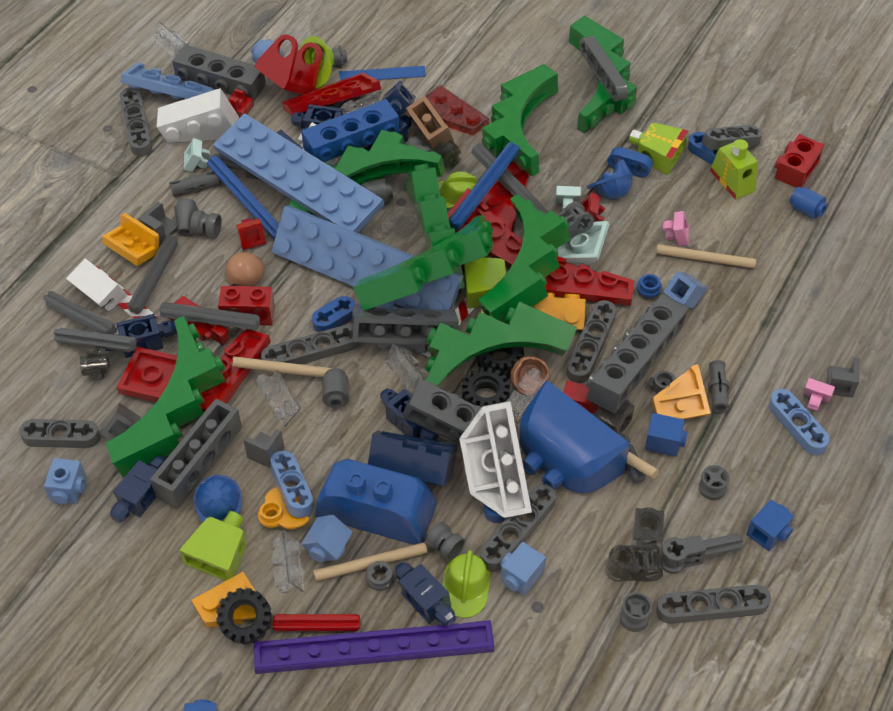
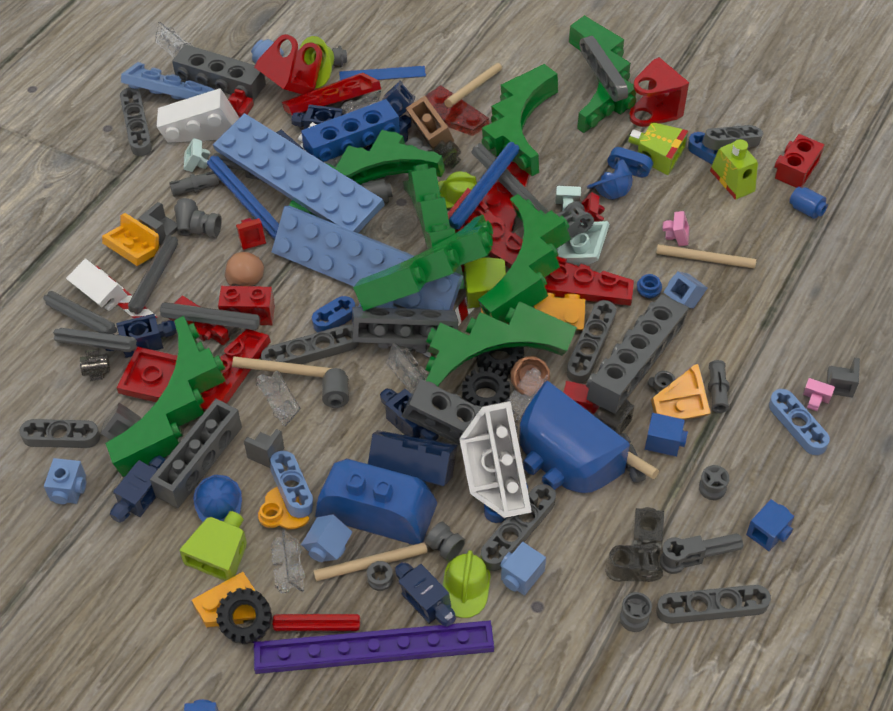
(474, 84): none -> tan bar
(664, 96): none -> red hose

